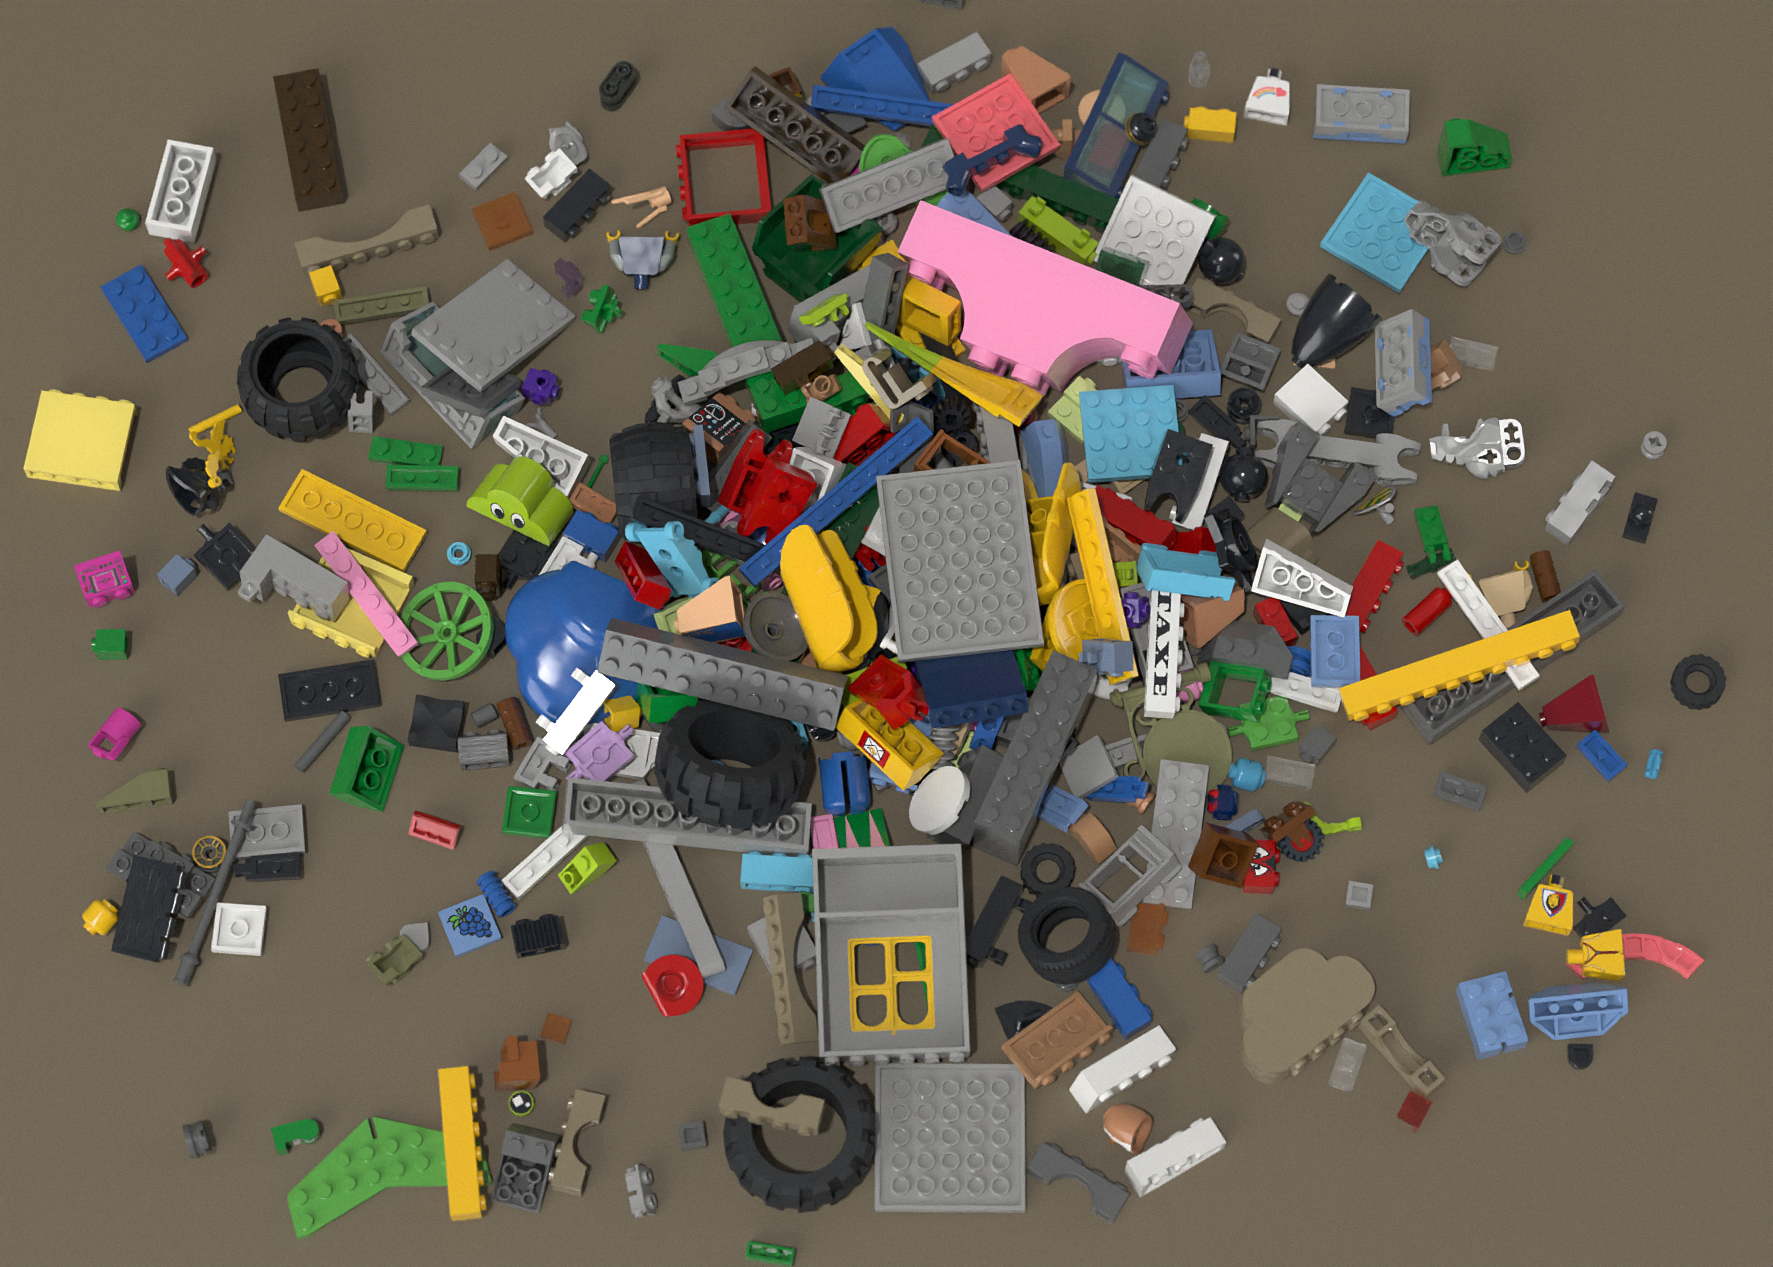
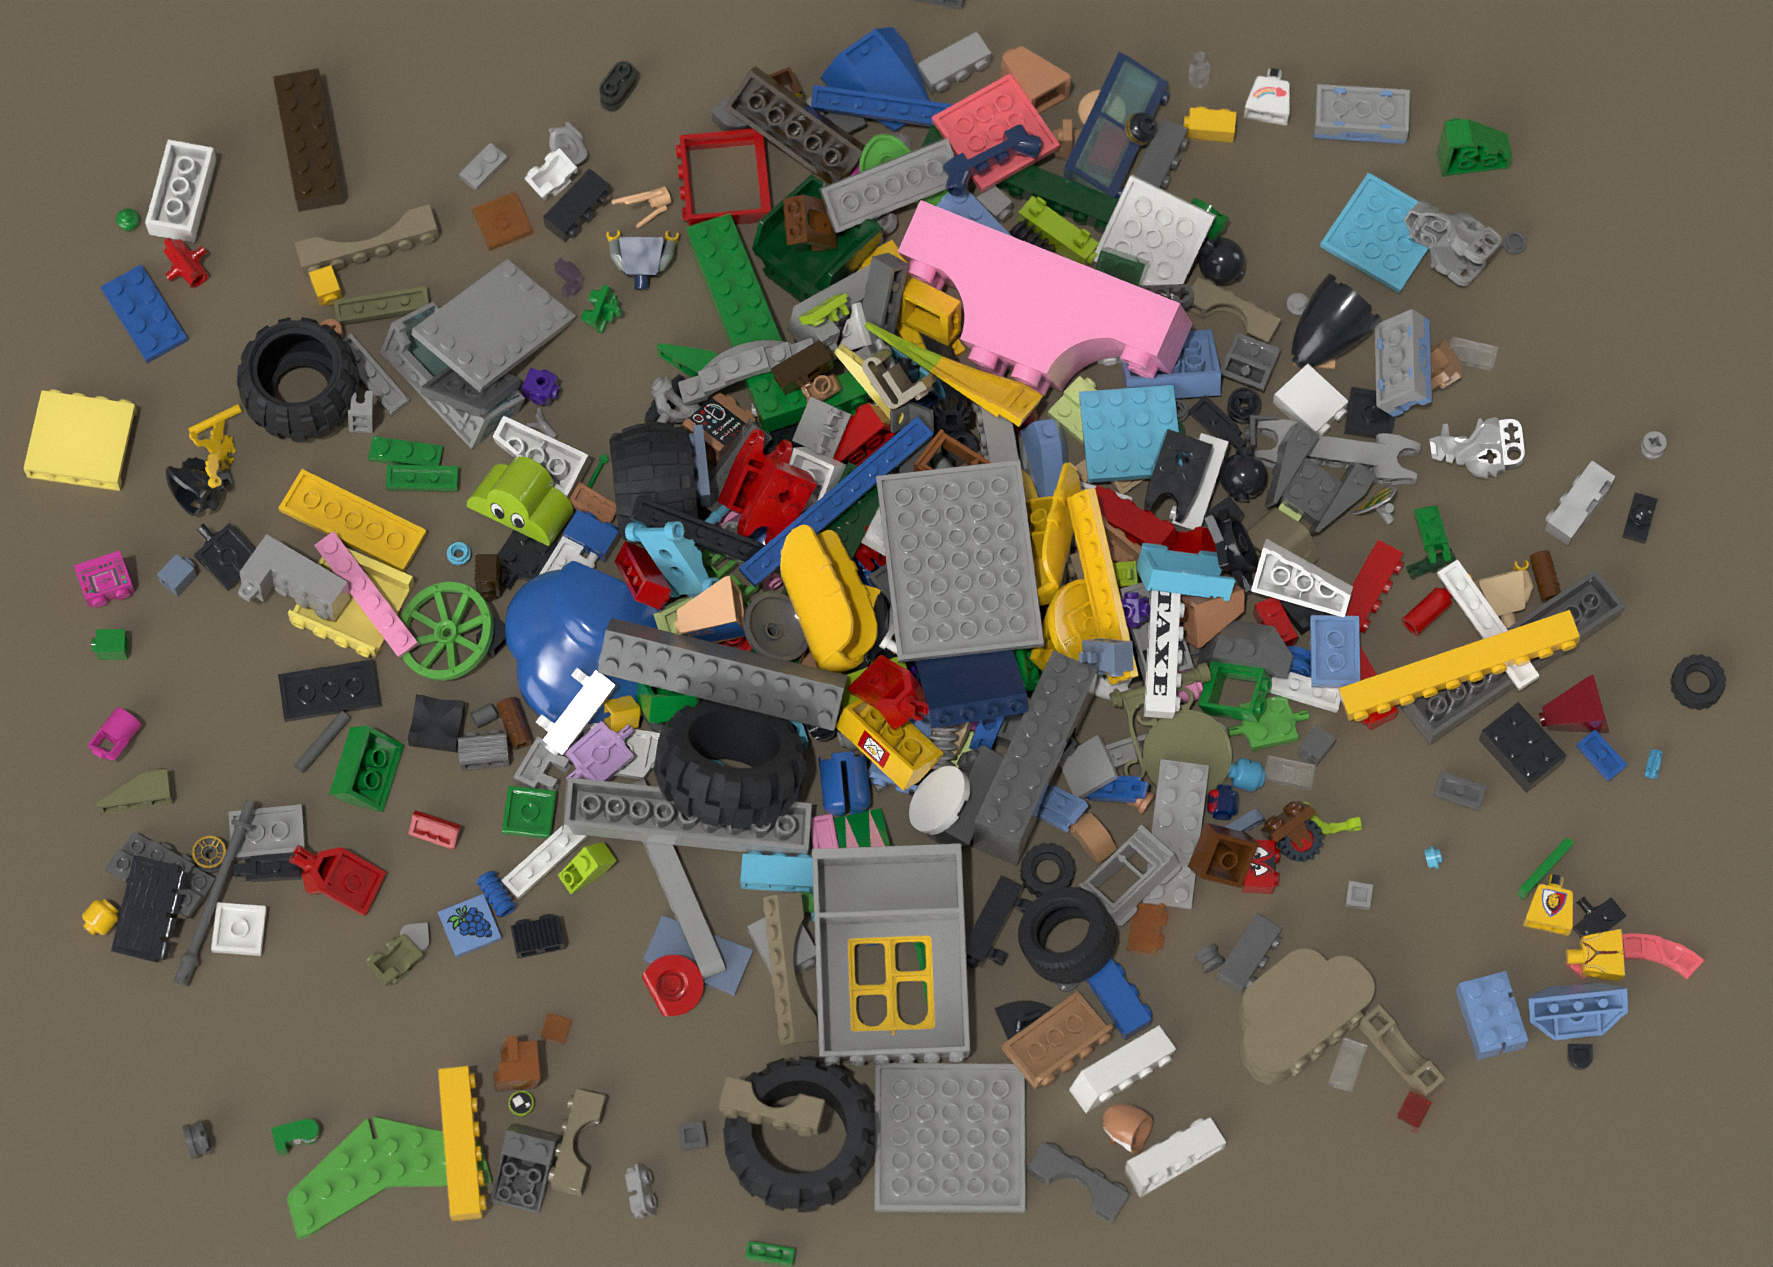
(339, 876): none -> red plate

